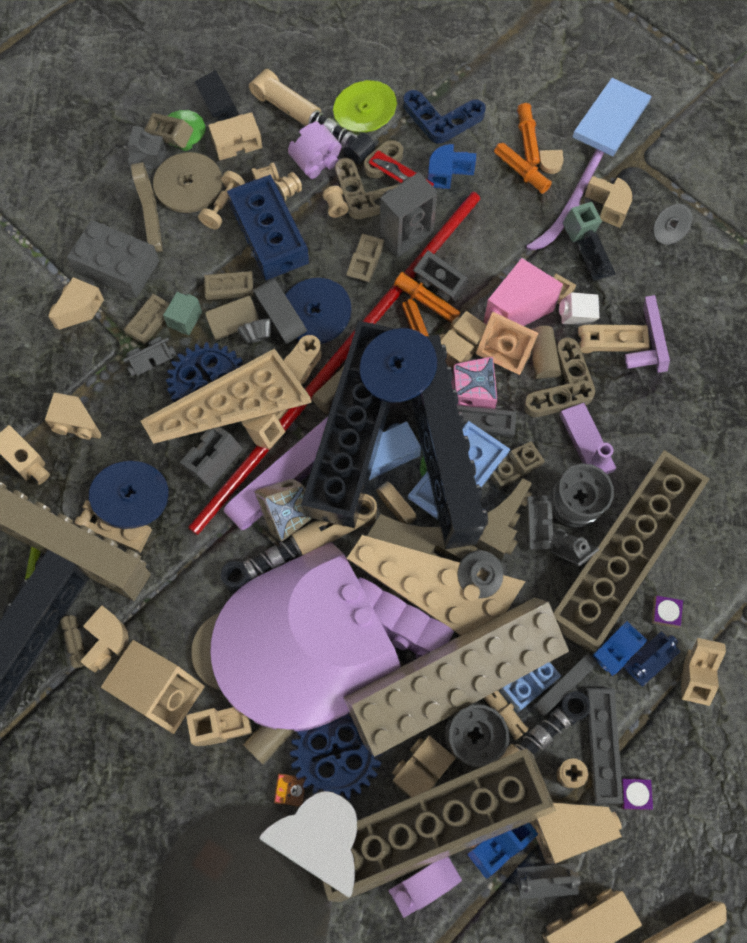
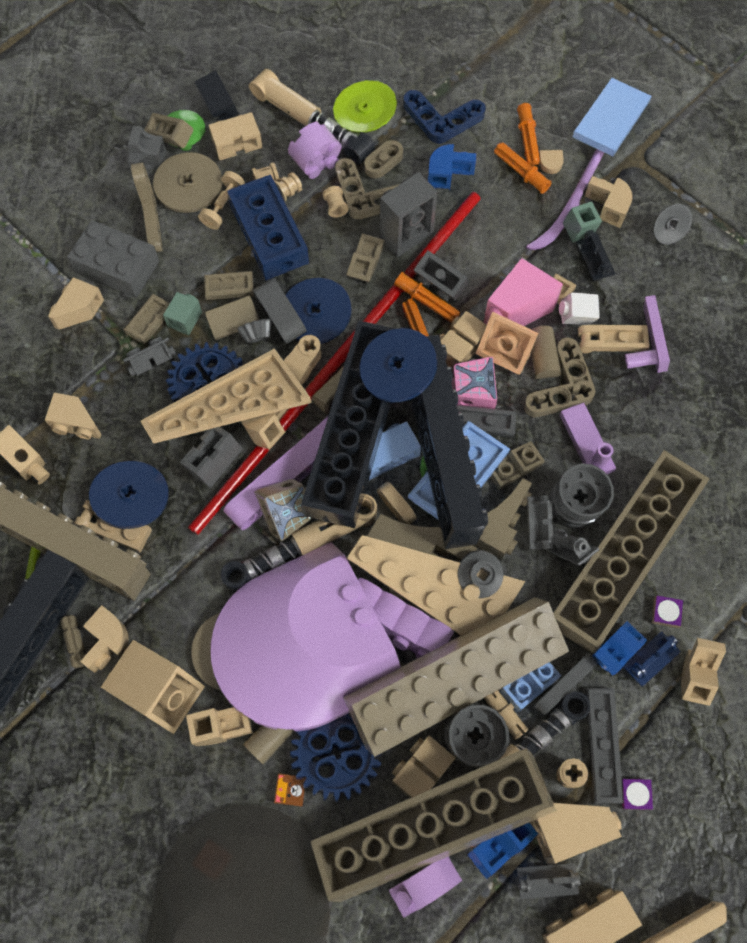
(319, 839): white sticker -> none
(392, 167): red sticker -> none

